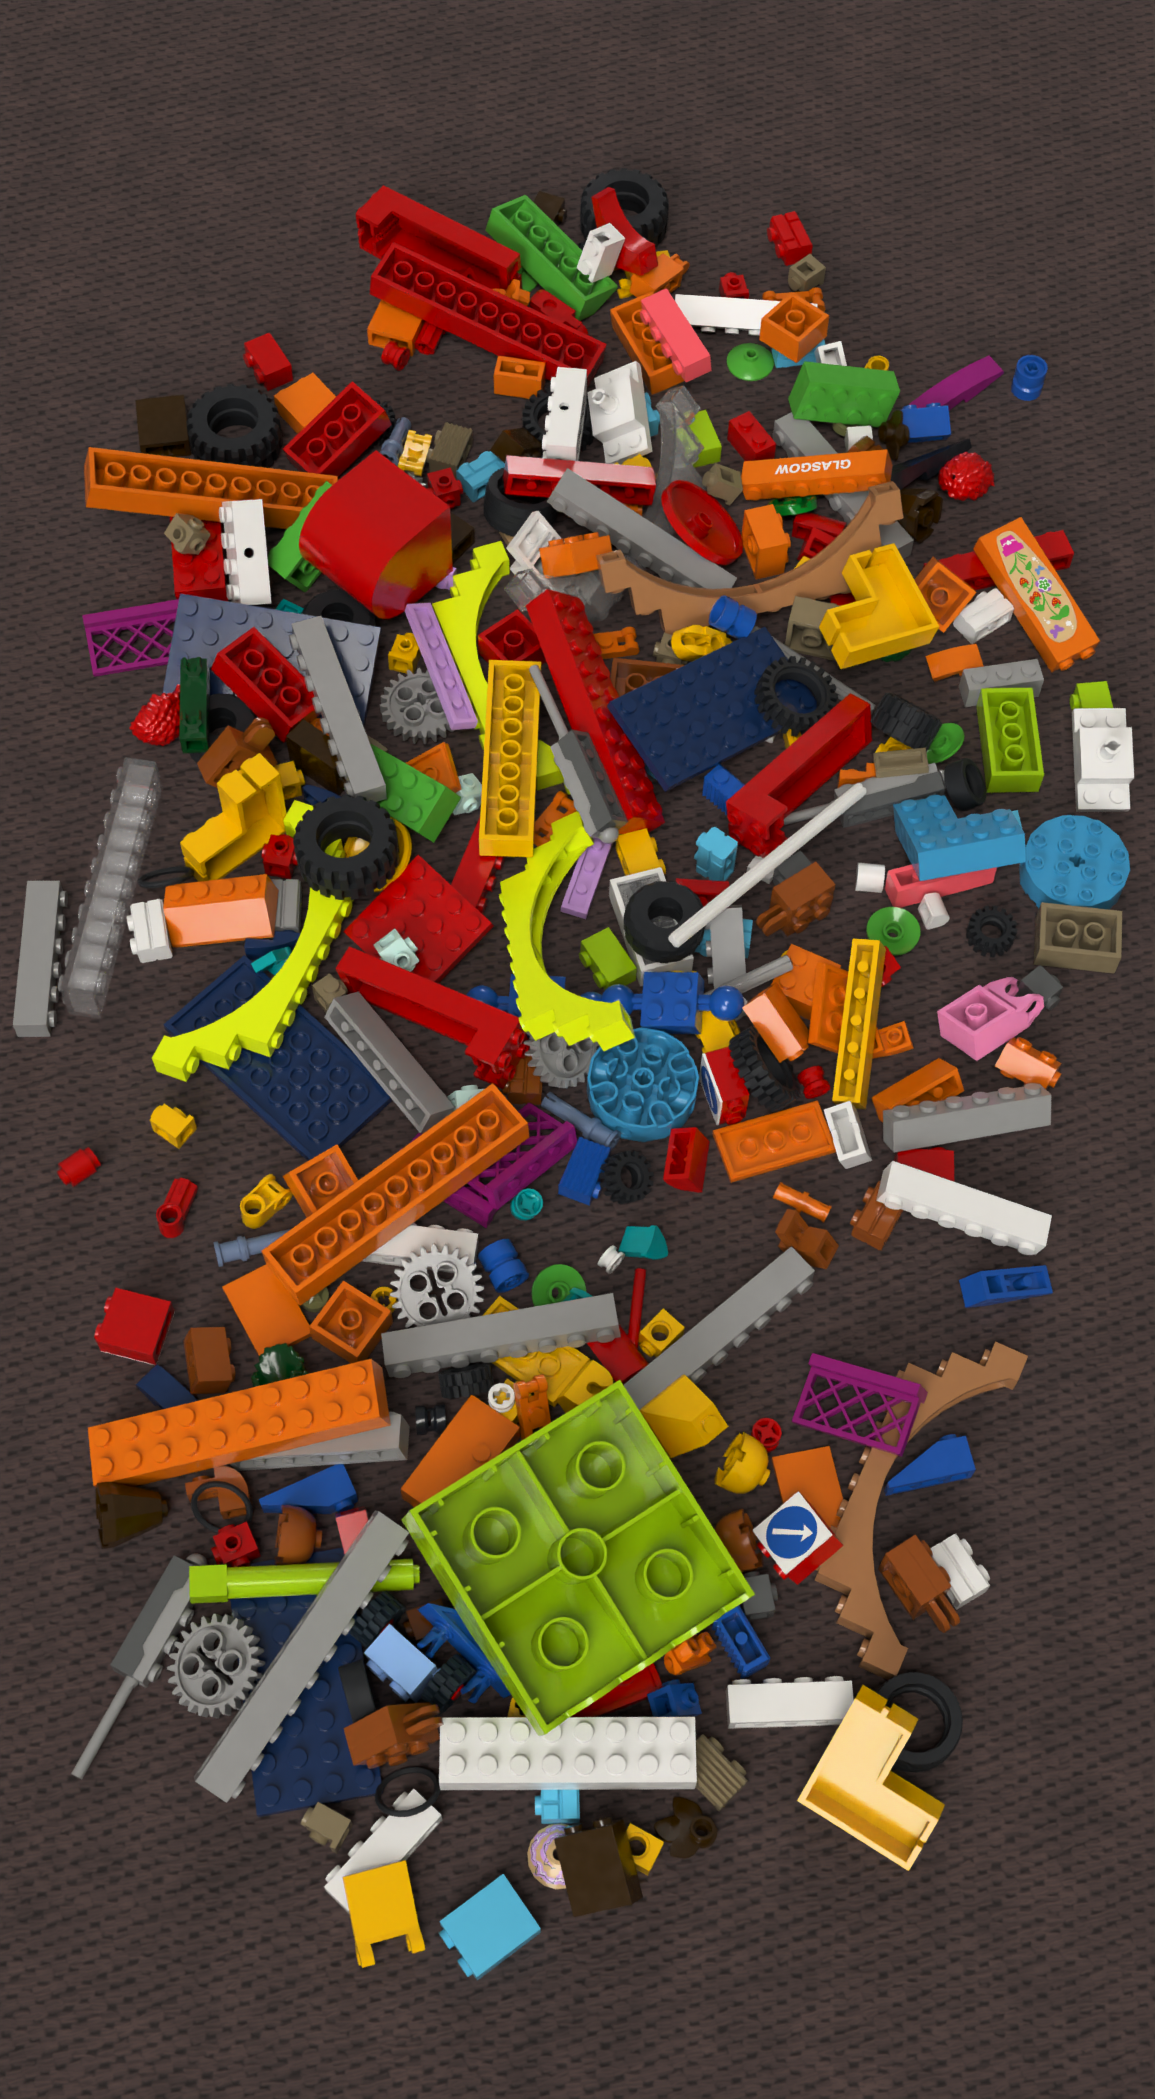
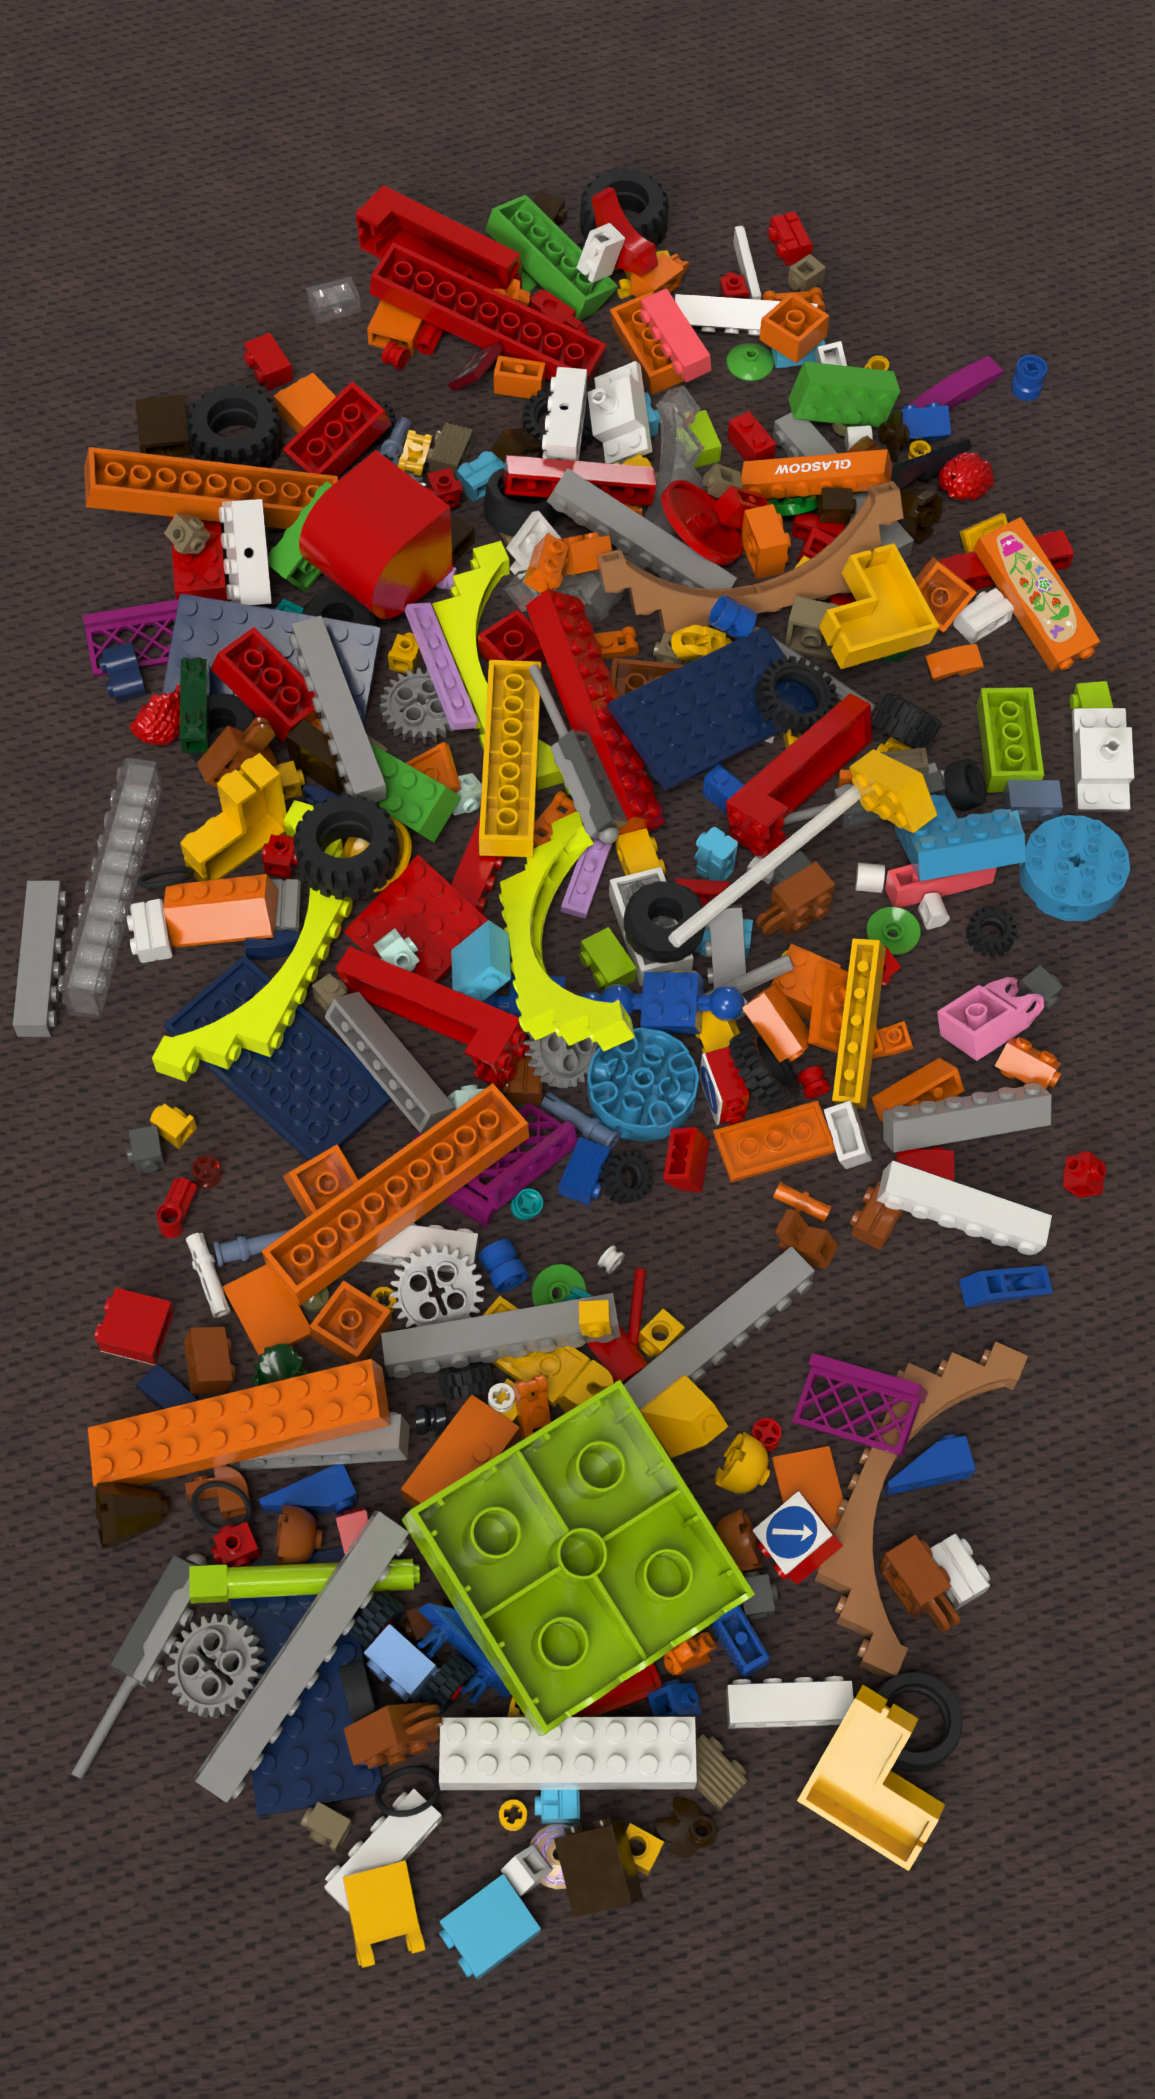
(78, 1167): red brick -> none
(123, 672): none -> dark blue brick
(145, 1149): none -> dark grey brick
(204, 1165): none -> clear red wheel
(204, 1264): none -> white pin
(268, 1198): yellow piece -> none
(272, 961): teal tile -> none
(333, 300): none -> clear brick
(475, 366): none -> dark red tile
(481, 962): none -> medium azure brick
(519, 1823): none -> yellow bush
(526, 1870): none -> white plate
(547, 564): none -> orange brick
(595, 1318): none -> yellow plate
(644, 1243): teal tile -> none
(734, 502): none -> red brick
(746, 263): none -> white tile
(836, 505): none -> dark brown brick
(893, 791): none -> yellow brick
(918, 445): none -> yellow bush
(946, 743): bright green dish -> none
(972, 534): none -> yellow plate
(1008, 675): light grey brick -> none
(1033, 799): none -> sand blue brick
(1078, 937): dark tan brick -> none
(1084, 1174): none -> red brick

